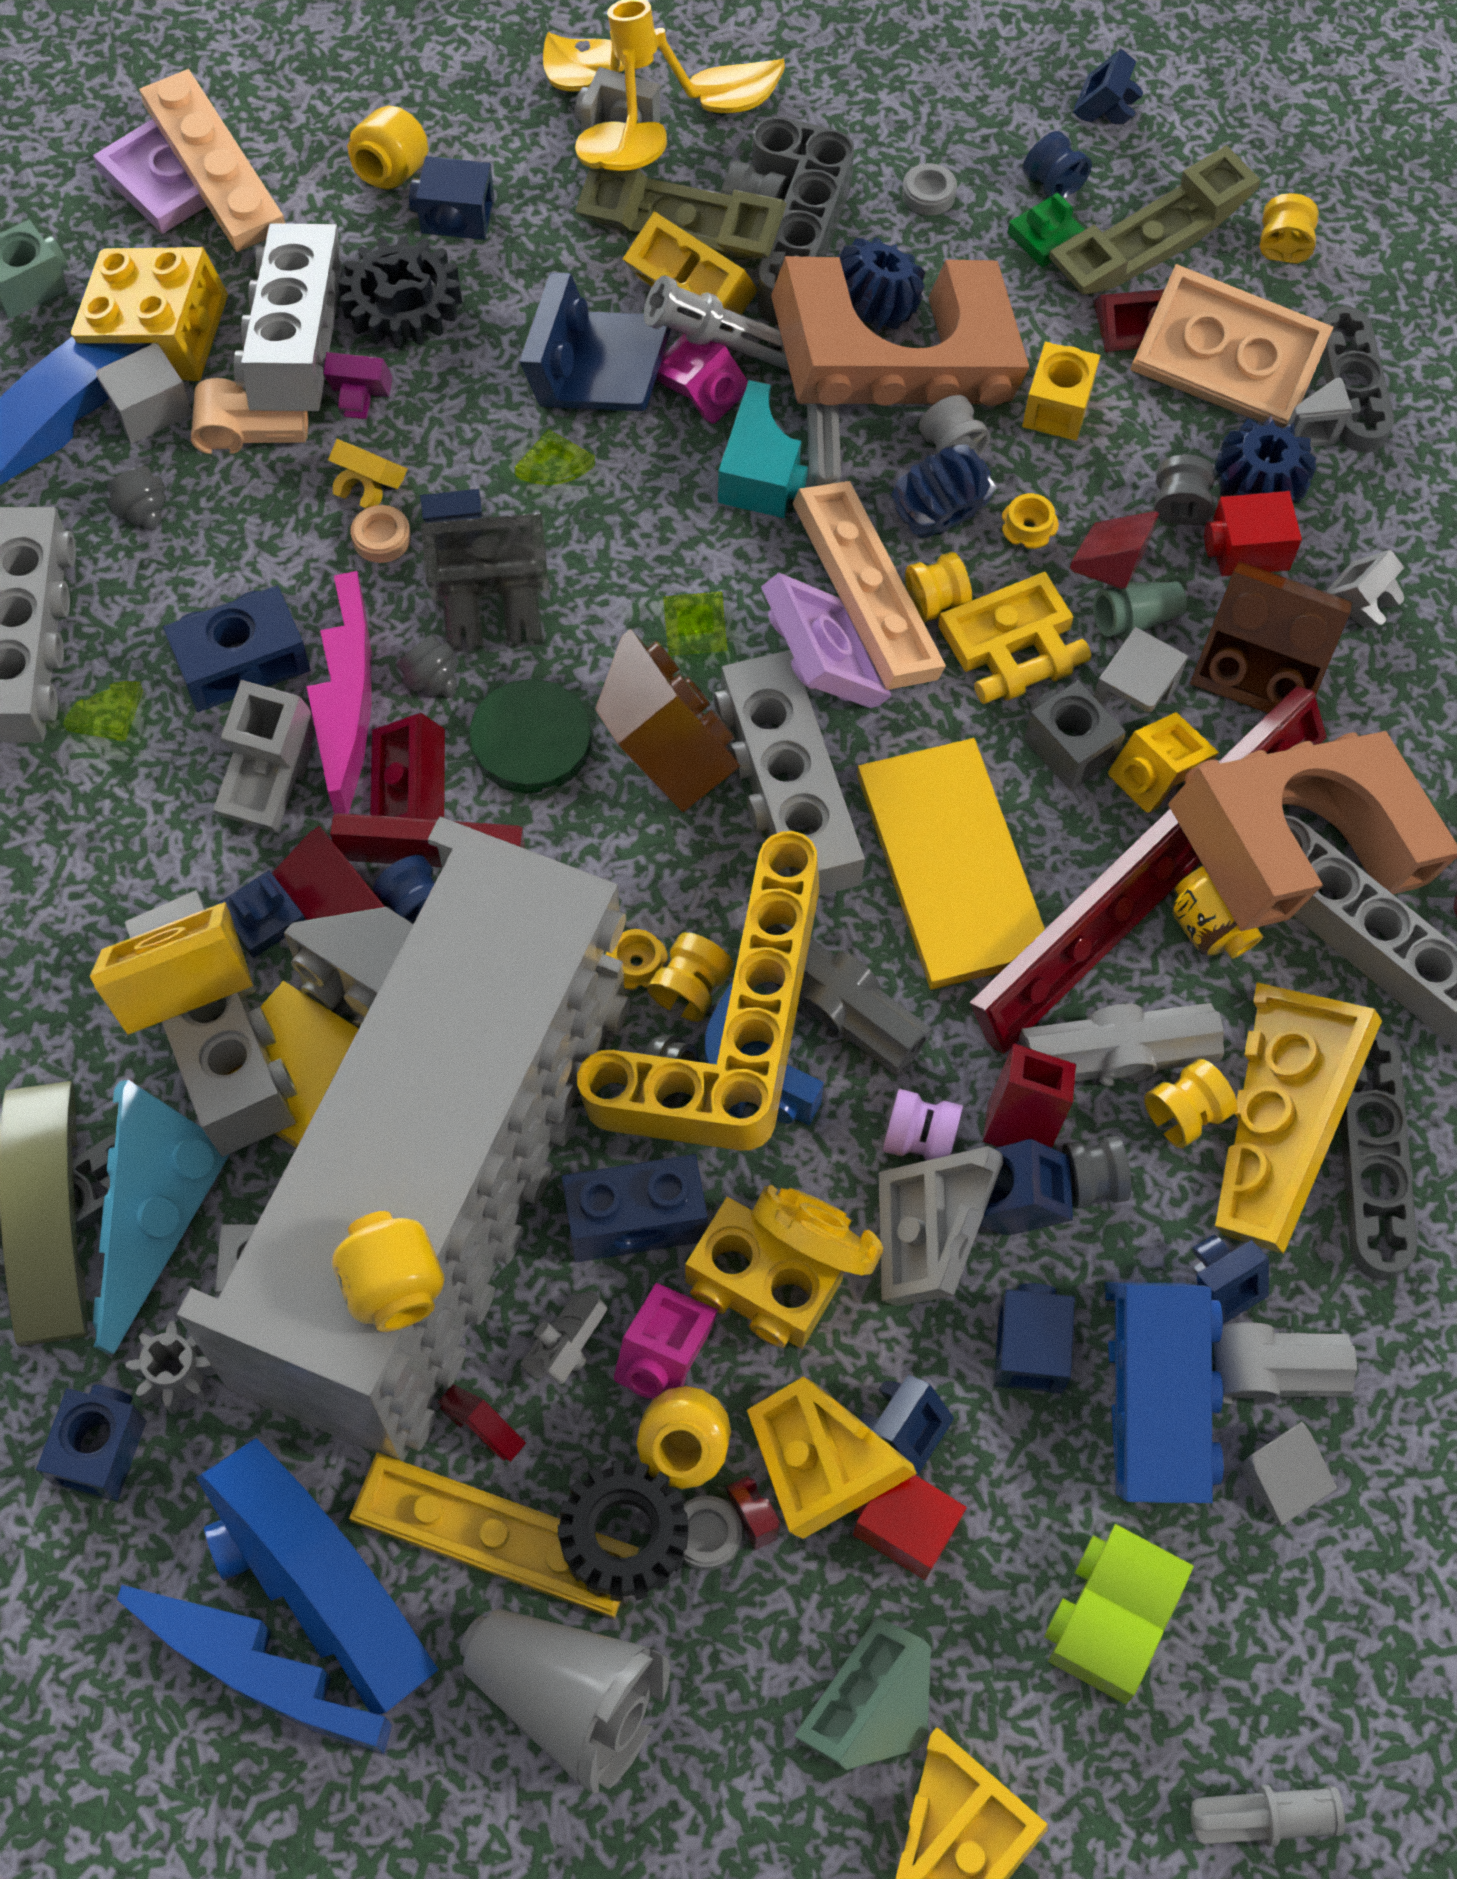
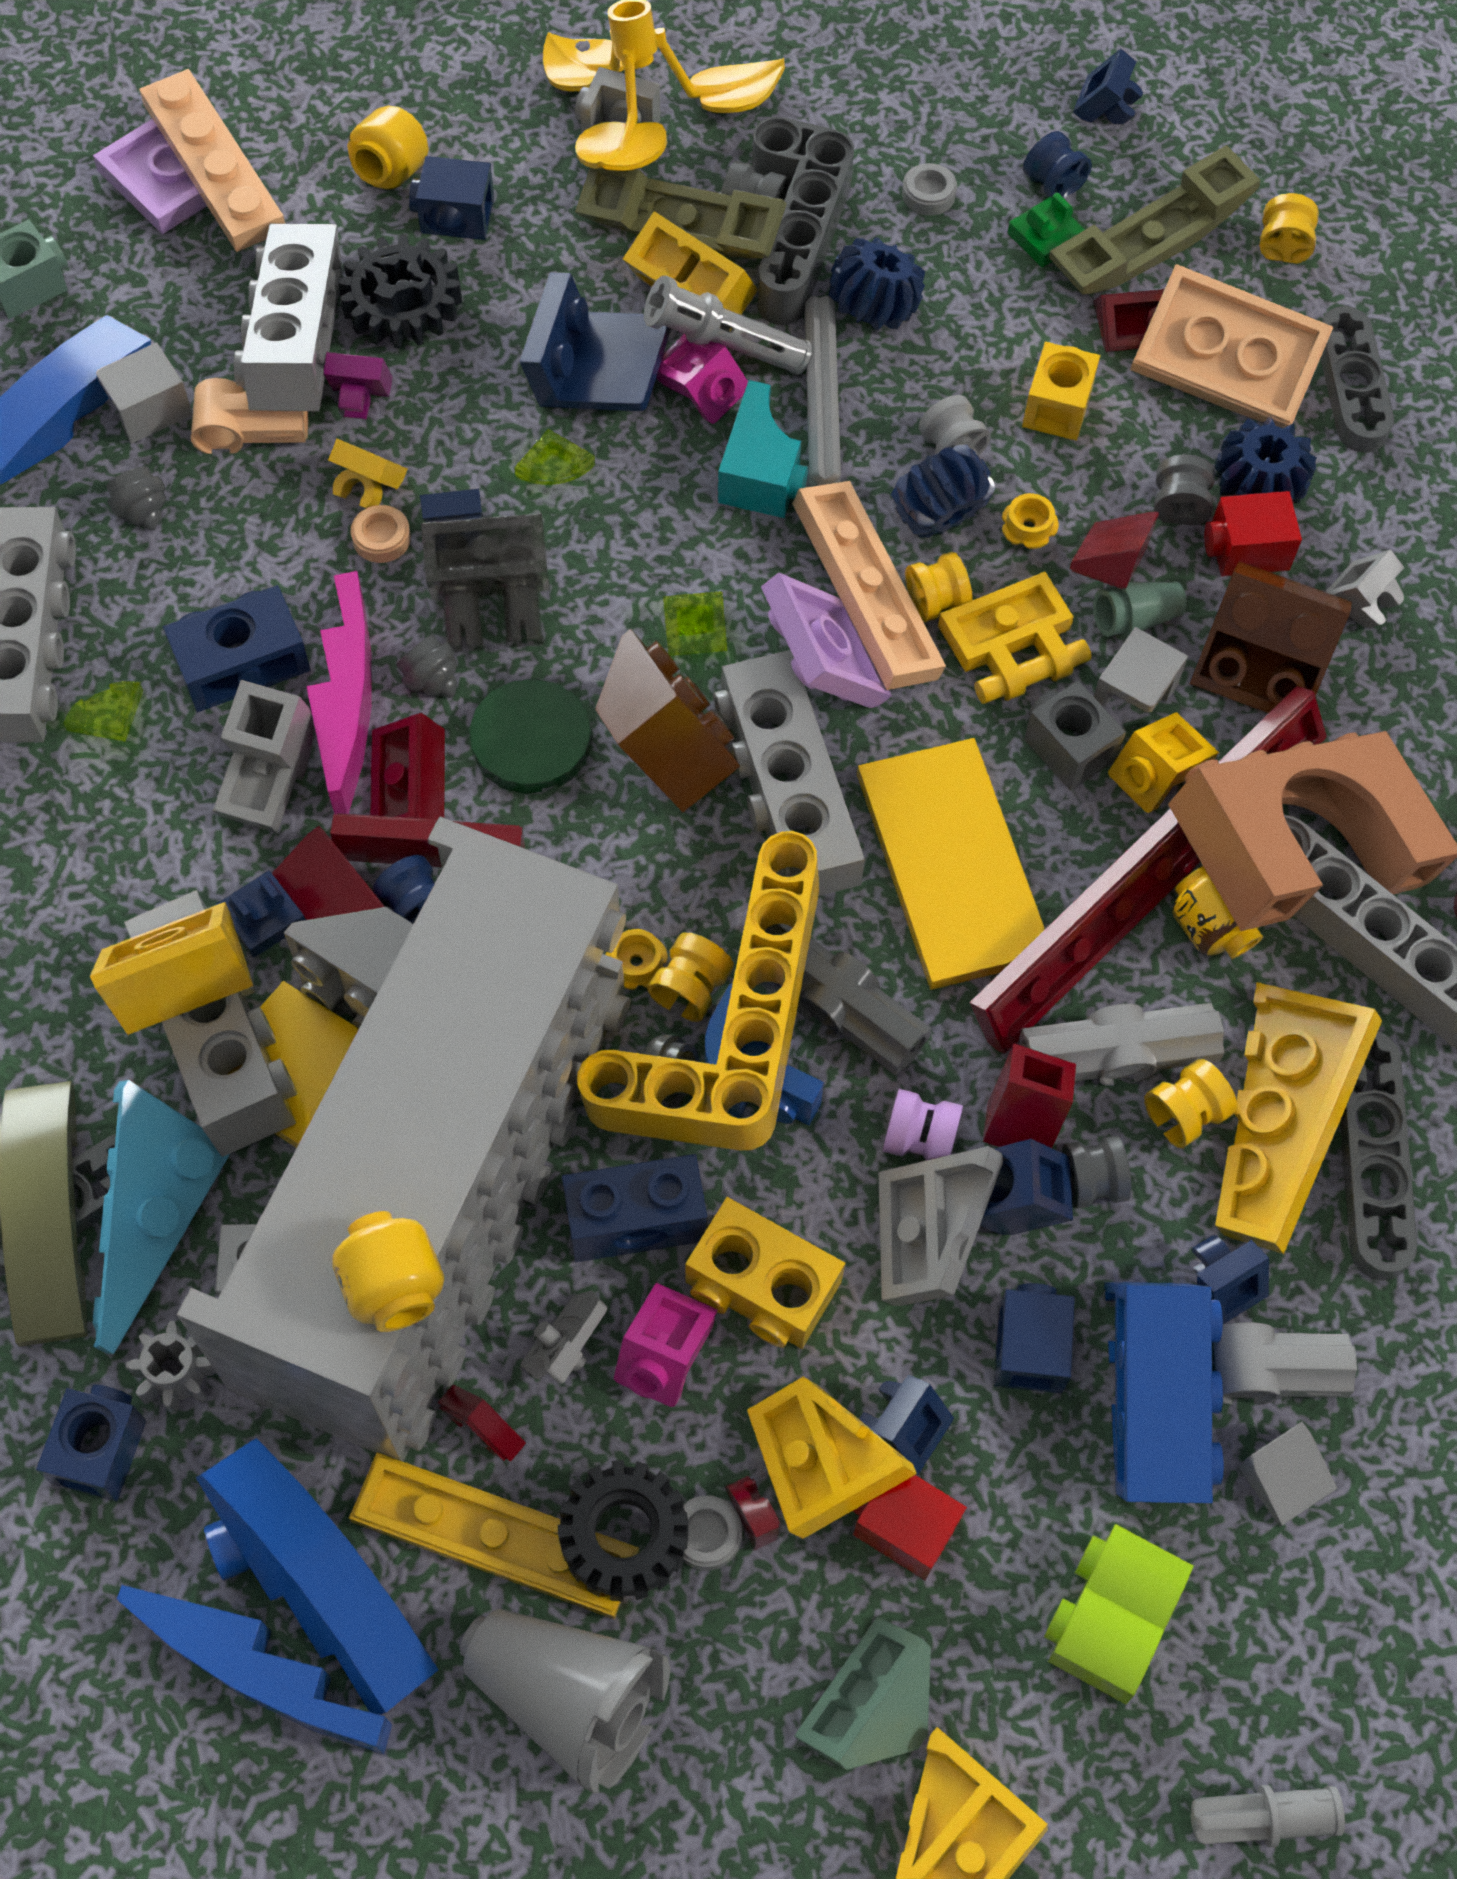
(154, 298): yellow bracket -> none
(684, 1436): yellow head -> none
(817, 1230): yellow tile -> none
(844, 362): nougat arch -> none
(1322, 414): light grey slope -> none

